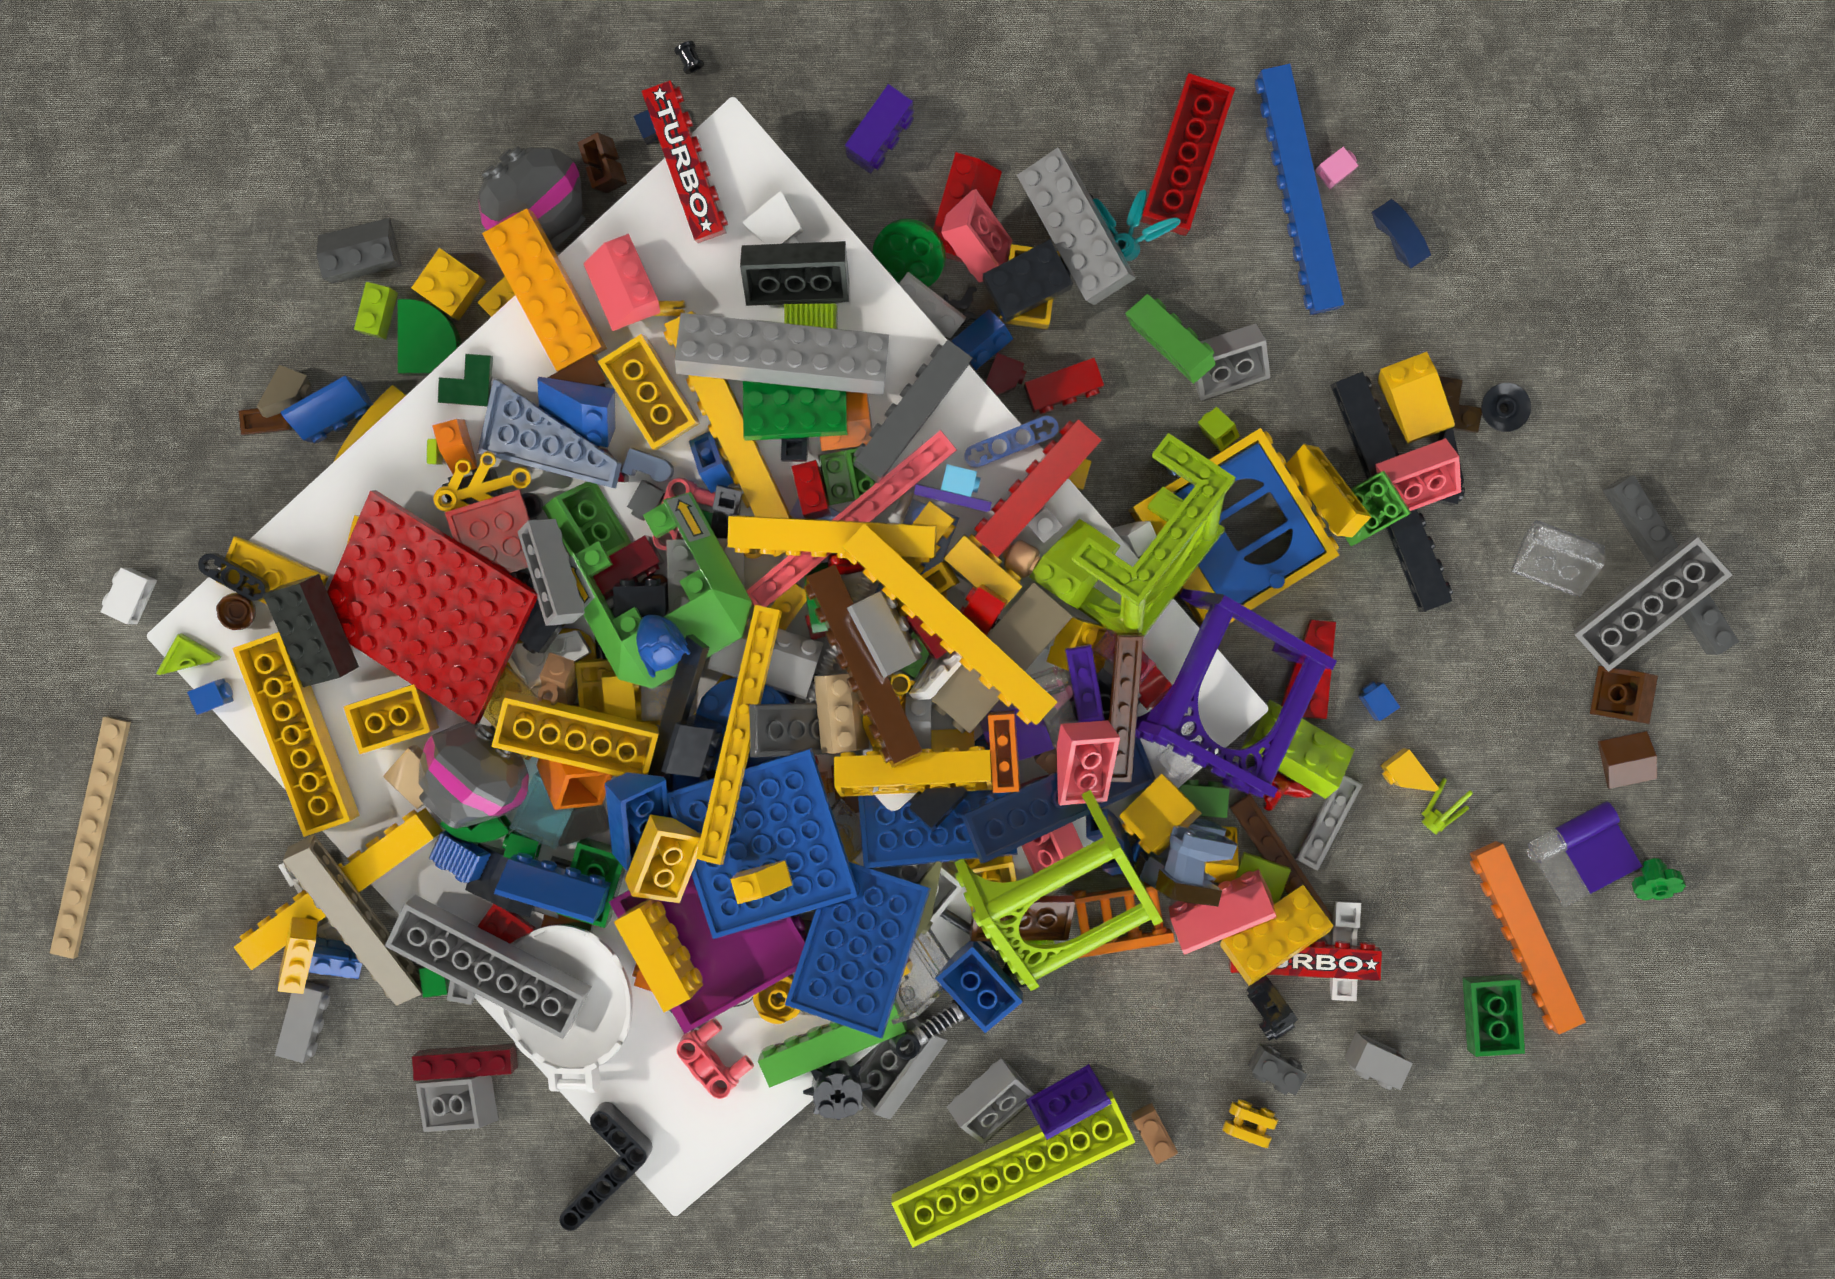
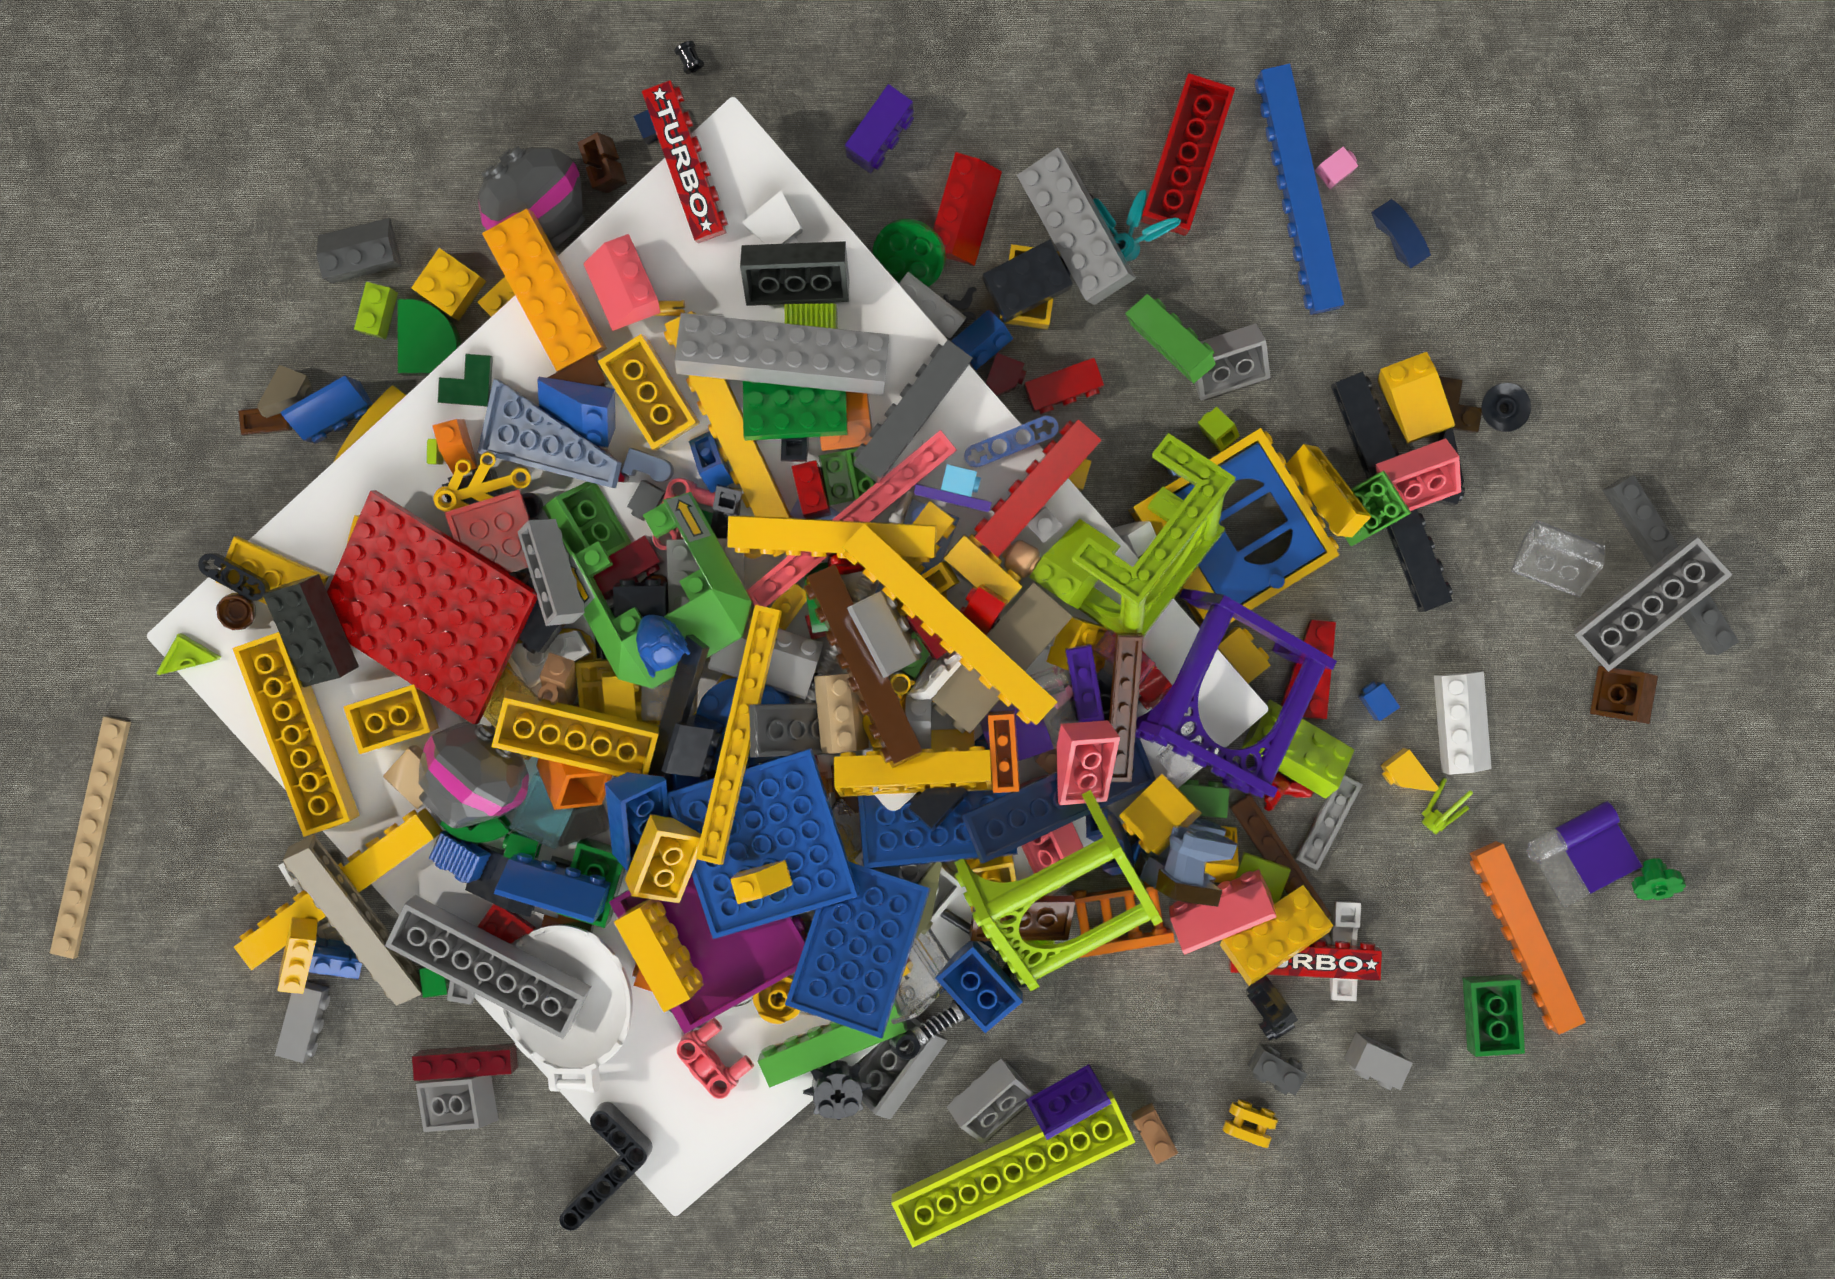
(128, 595): white brick -> none
(211, 696): blue brick -> none
(976, 235): coral slope -> none
(1243, 654): none -> yellow brick
(1462, 722): none -> white slope
(1628, 759): reddish brown slope -> none

